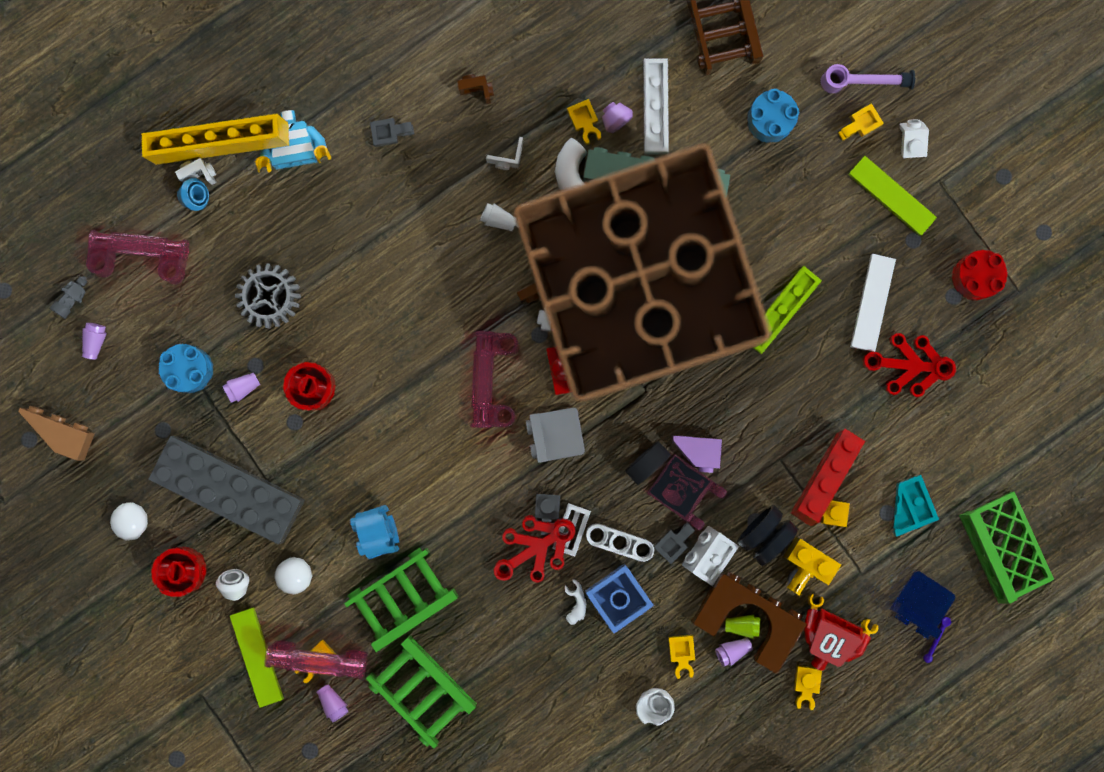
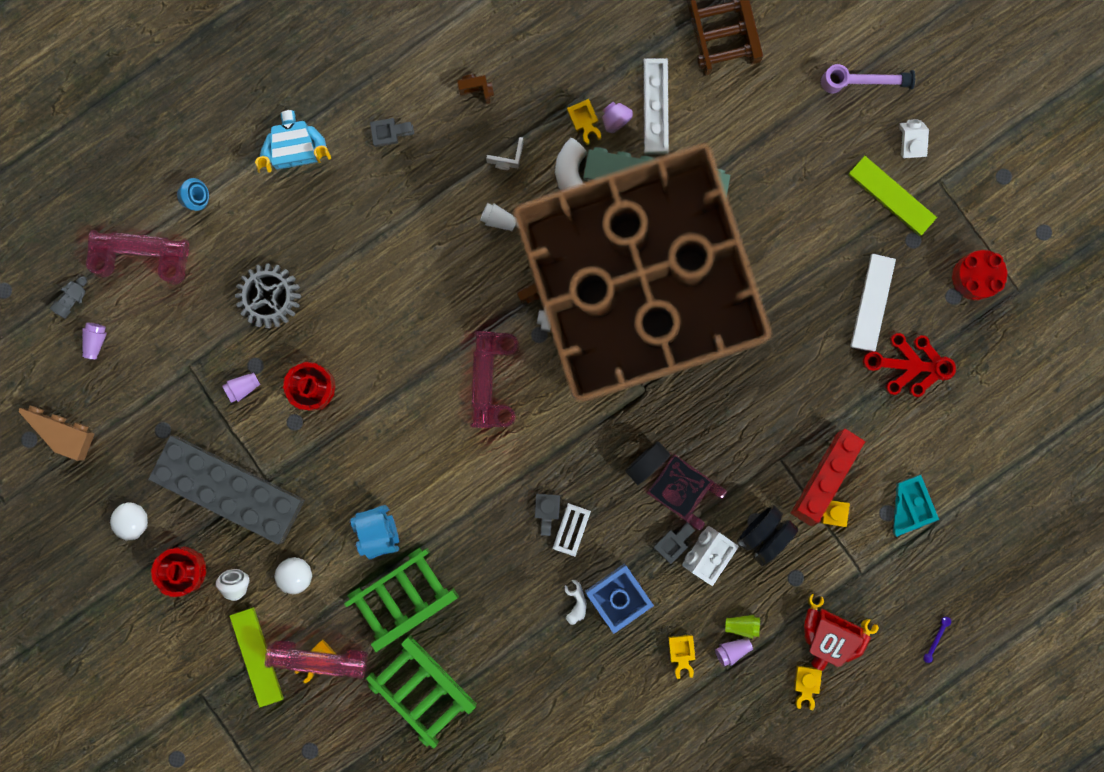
(185, 368): dark azure brick -> none
(196, 169): white bracket -> none
(215, 139): yellow brick -> none
(332, 703): lavender cone -> none
(537, 546): red plant -> none
(555, 434): light grey bracket -> none
(558, 373): red tile -> none
(631, 542): white beam -> none
(655, 706): white hair -> none
(700, 451): lavender slope -> none
(772, 116): dark azure brick -> none
(783, 626): reddish brown arch -> none
(788, 303): lime tile -> none
(810, 564): yellow brick -> none
(863, 122): yellow plate -> none
(923, 604): clear blue bracket -> none
(992, 560): bright green fence -> none

